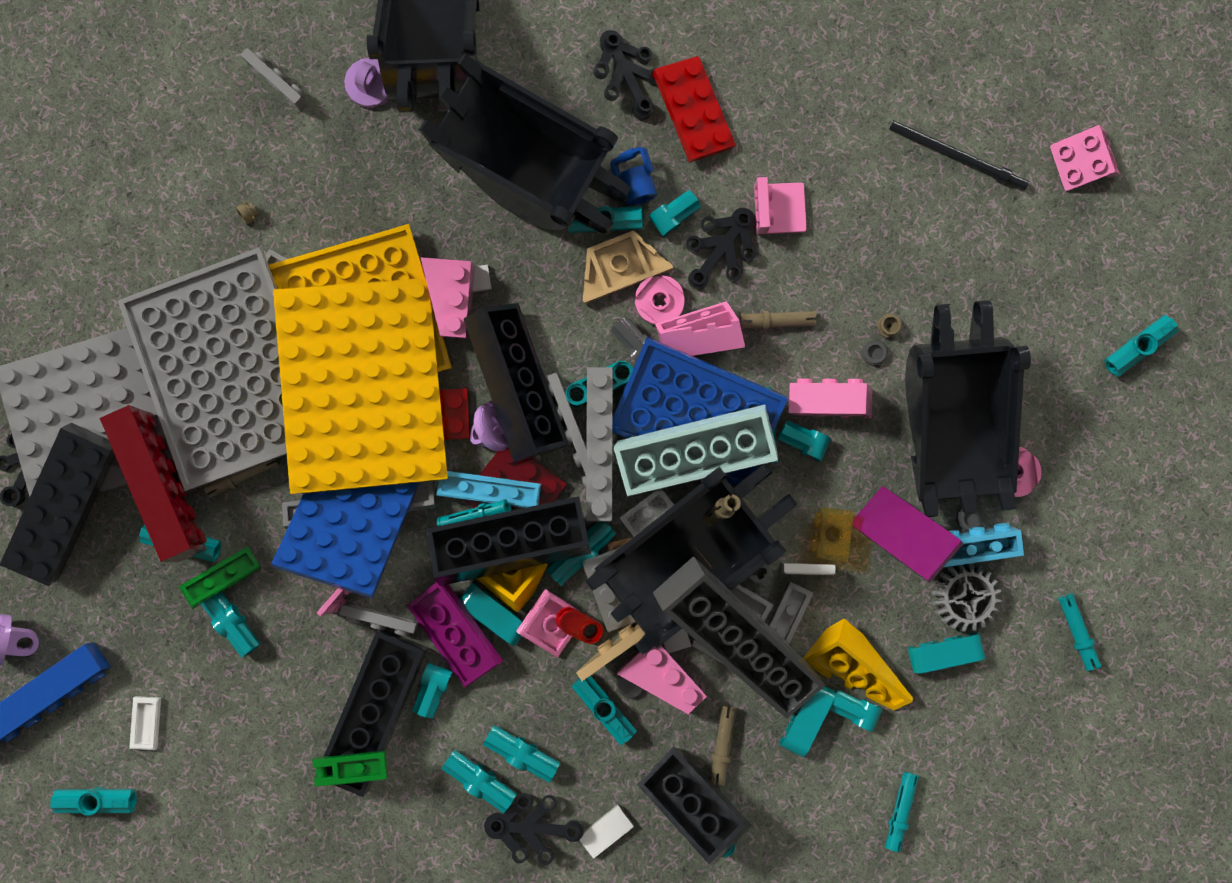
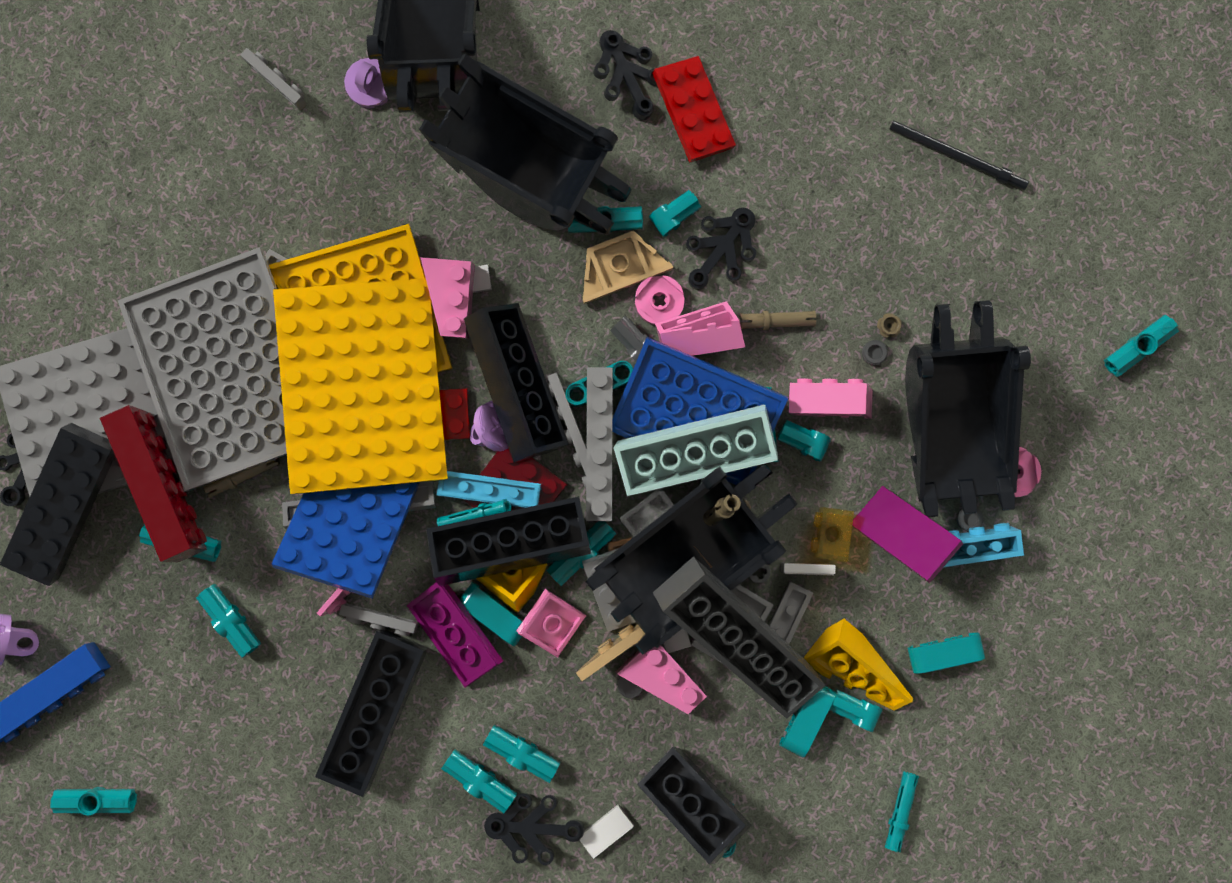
(145, 723): white tile -> none
(219, 577): green tile -> none
(247, 212): dark tan plate -> none
(351, 768): green plate -> none
(433, 686): teal piece -> none
(574, 624): red piece -> none
(615, 720): teal piece -> none
(638, 177): blue piece -> none
(723, 745): dark tan pin -> none
(779, 207): bright pink bracket -> none
(969, 606): light grey gear -> none
(1083, 642): teal pin -> none
(1084, 158): bright pink bracket -> none

